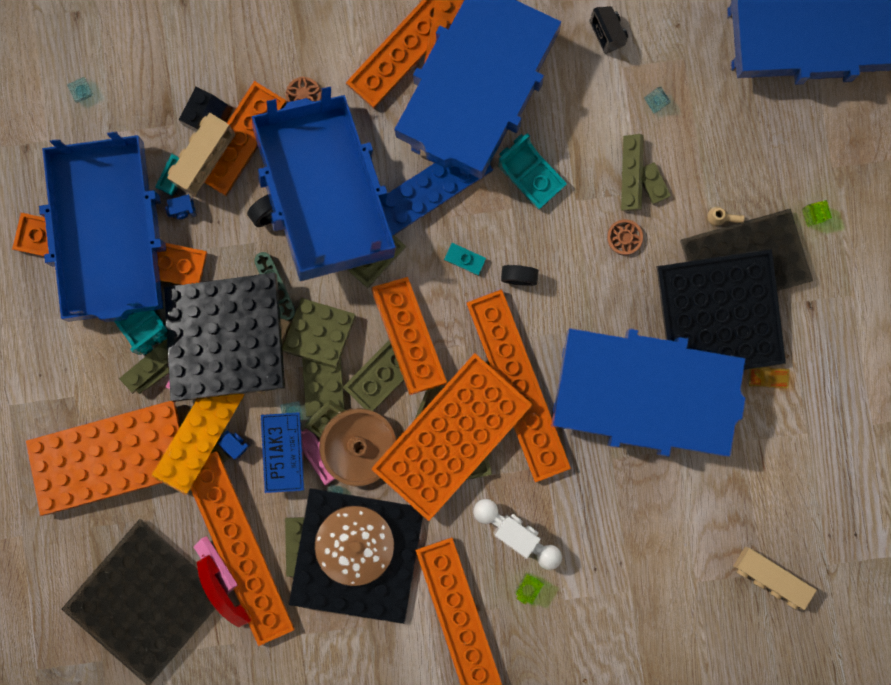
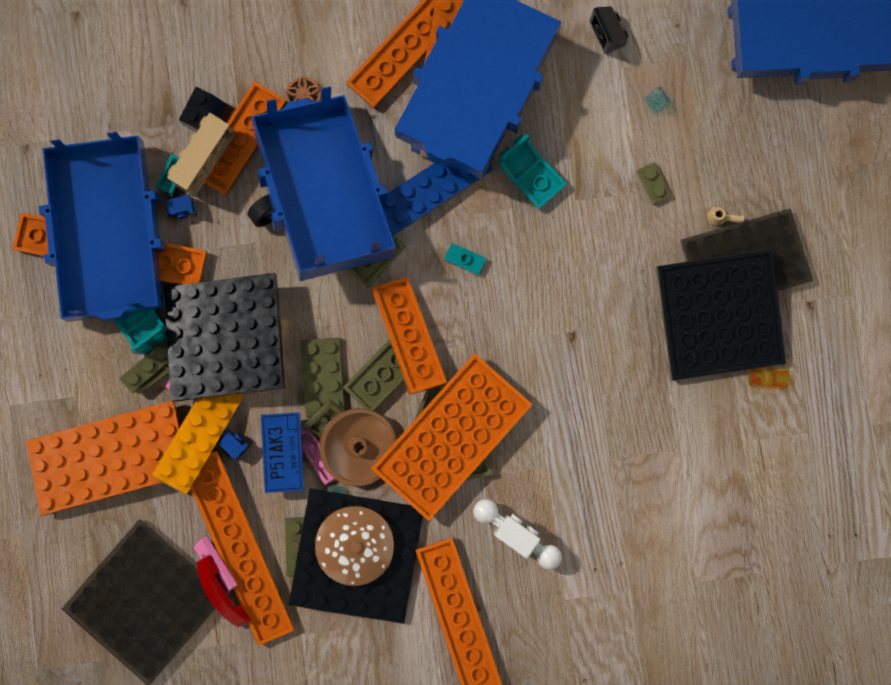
(80, 90): clear light blue plate -> none
(281, 286): sand green beam -> none
(293, 407): clear light blue plate -> none
(318, 333): olive plate -> none
(509, 359): orange plate -> none
(519, 275): black tyre -> none
(528, 580): clear neon green brick -> none
(625, 237): nougat wheel -> none
(632, 172): olive plate -> none
(649, 392): blue piece -> none
(774, 578): tan brick -> none
(816, 213): clear neon green brick -> none

